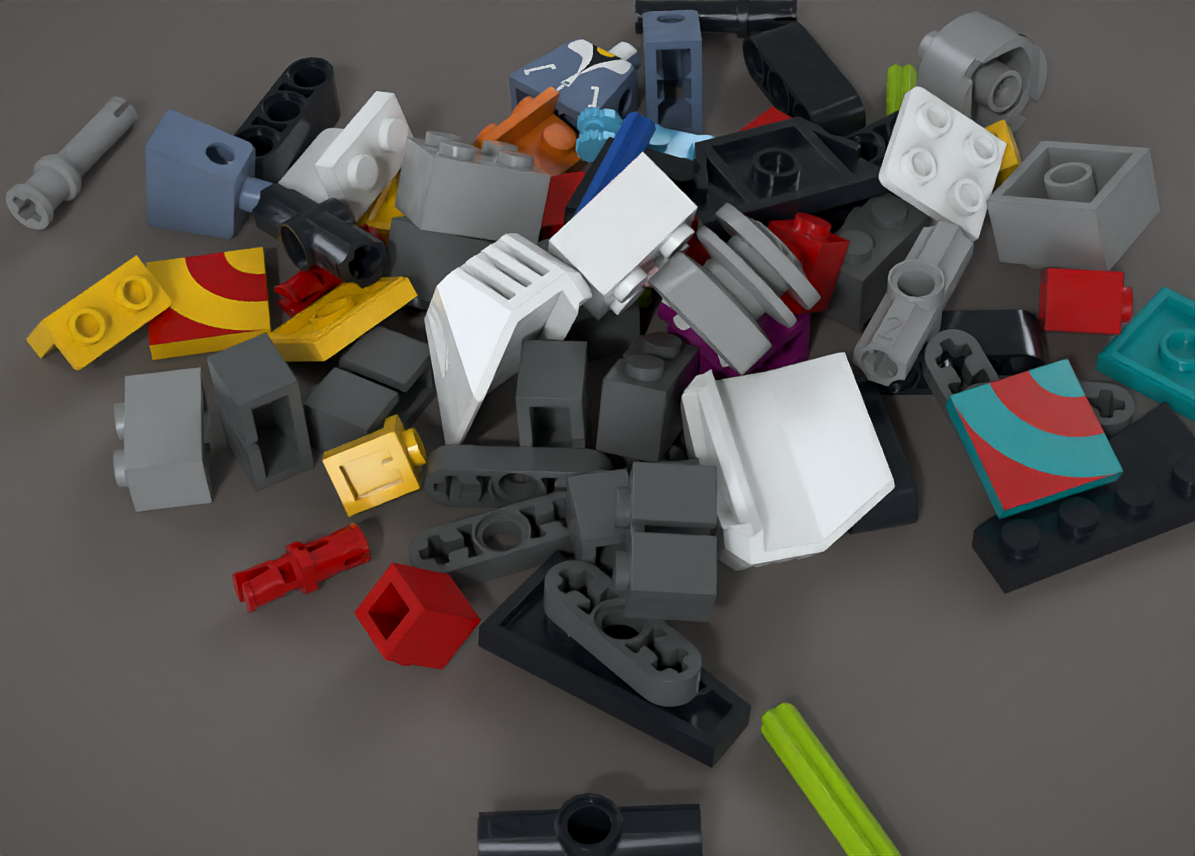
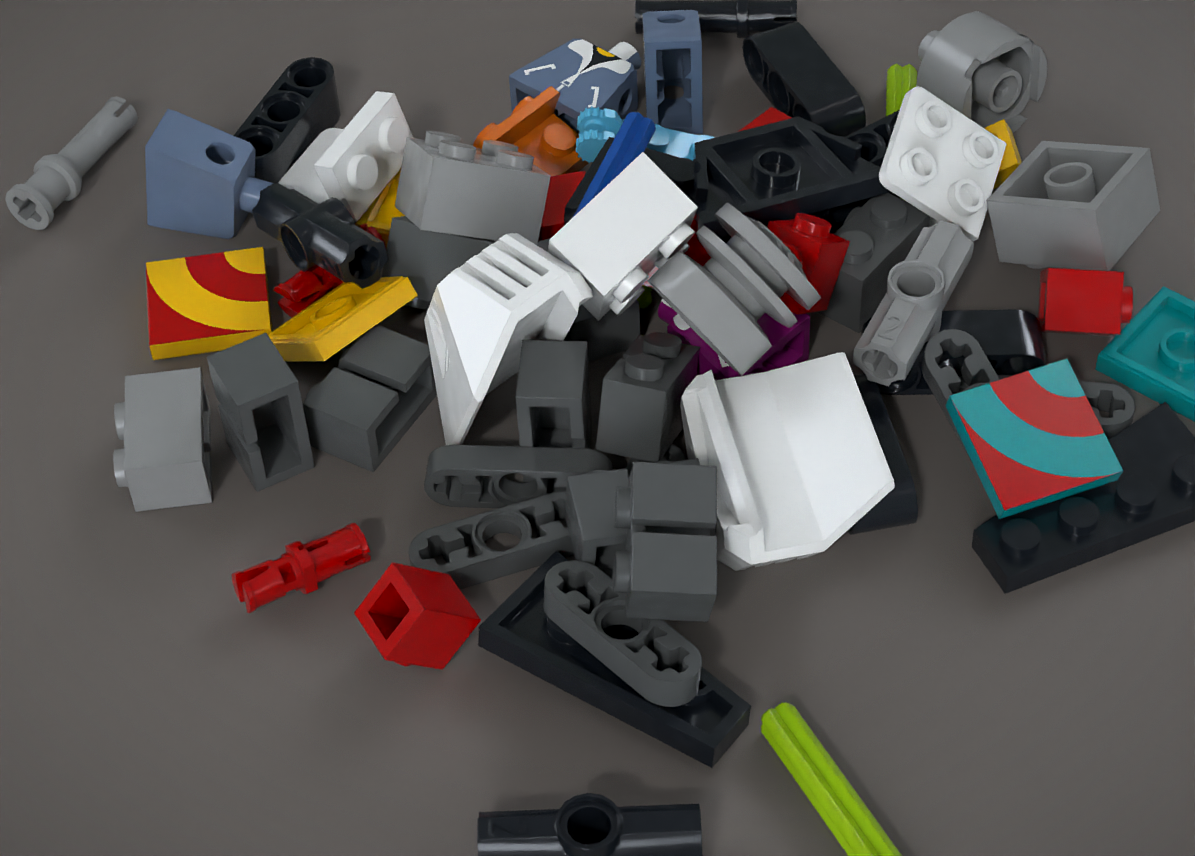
(101, 315): yellow bracket -> none
(377, 466): yellow bracket -> none

